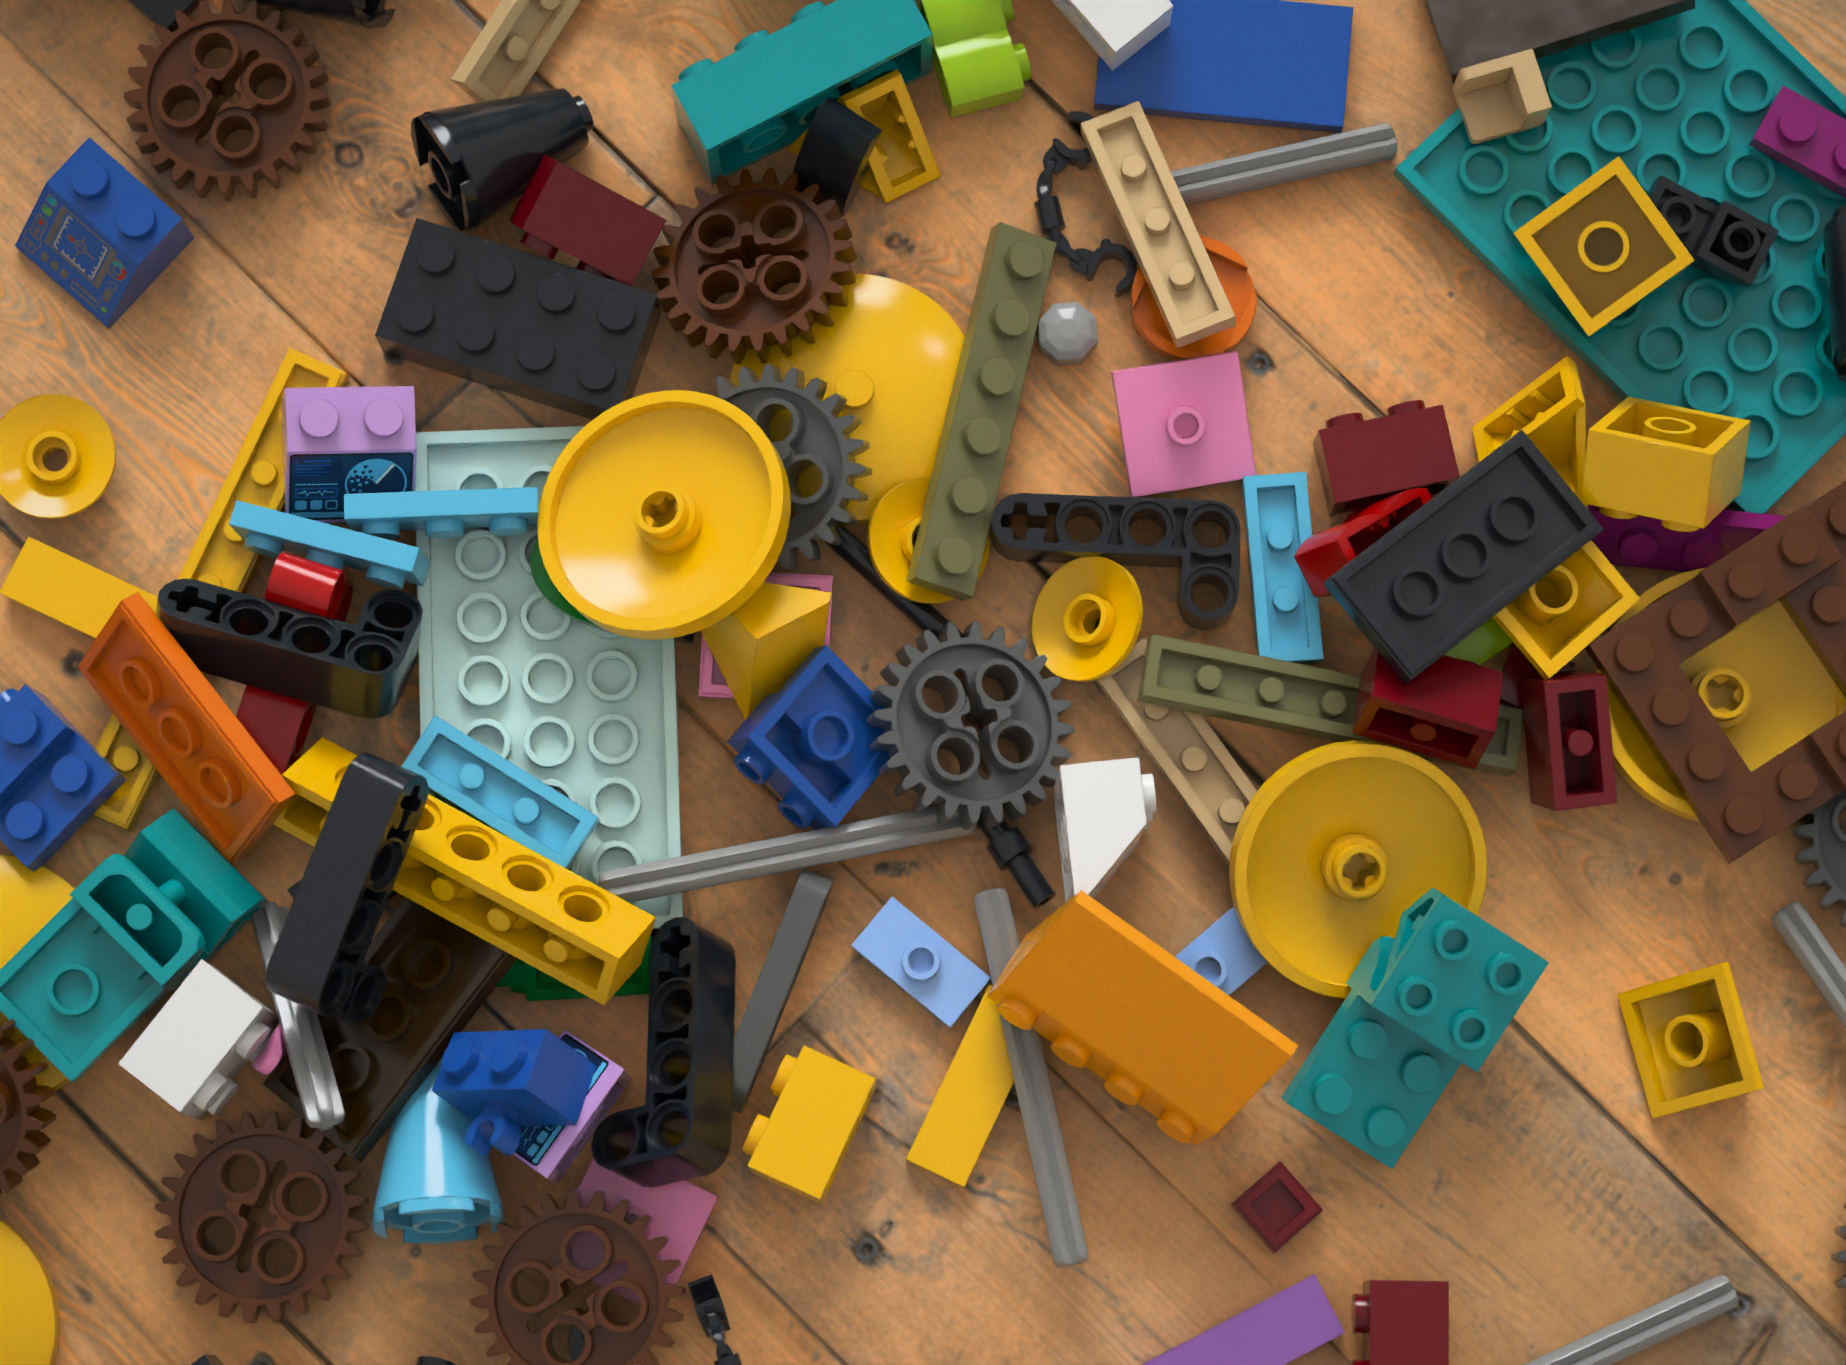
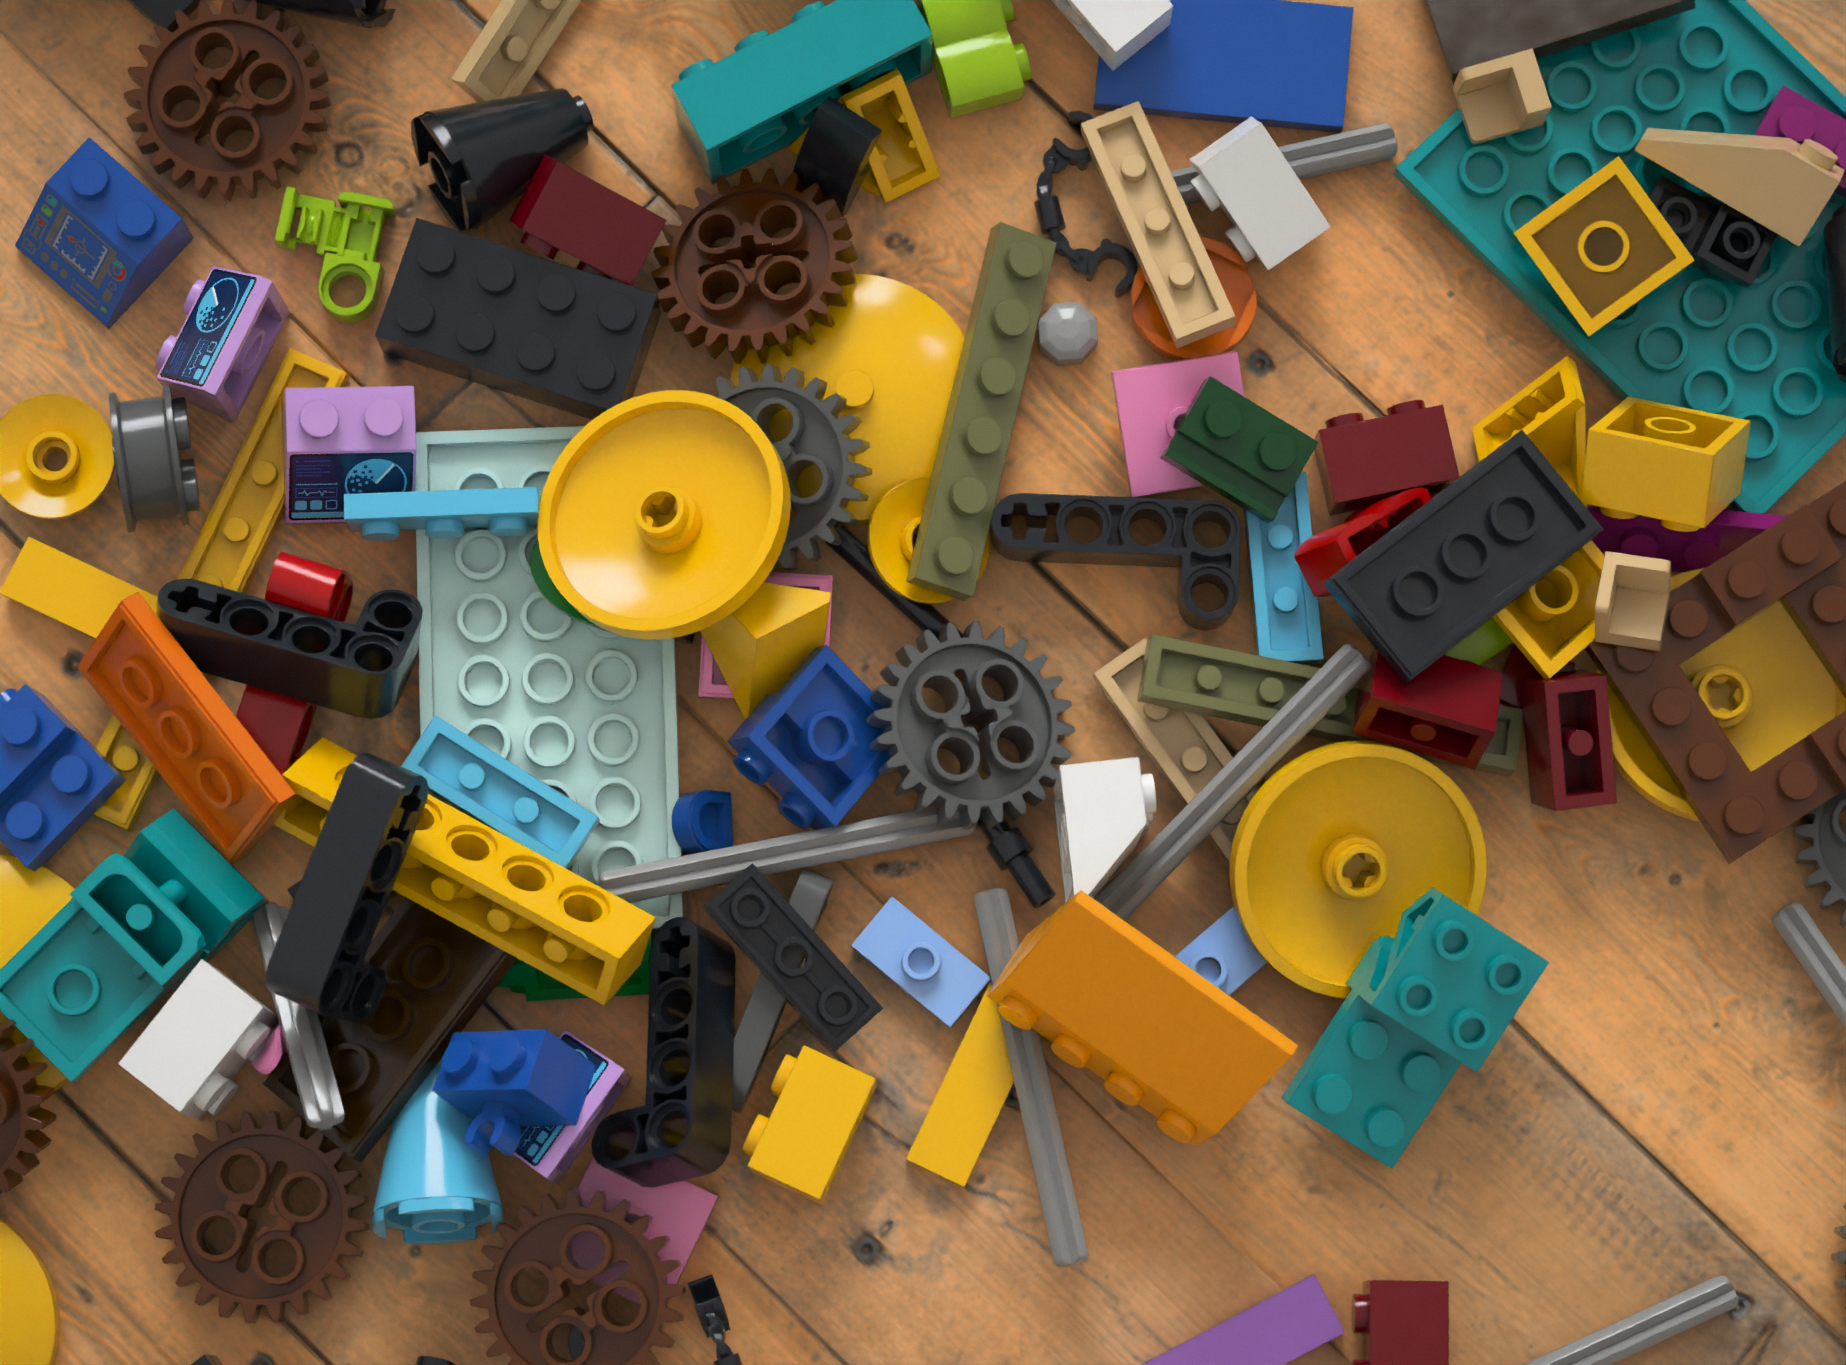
(149, 460): none -> dark grey wheel
(222, 341): none -> slope
(347, 232): none -> lime piece
(384, 560): medium azure plate -> none
(703, 821): none -> blue tile
(766, 924): none -> black tile
(1068, 613): yellow dish -> none
(1235, 781): none -> light grey axle
(1239, 449): none -> dark green plate
(1258, 194): none -> white brick
(1276, 1207): dark red tile -> none
(1632, 601): none -> tan panel
(1690, 1040): yellow slope -> none
(1759, 176): none -> tan slope

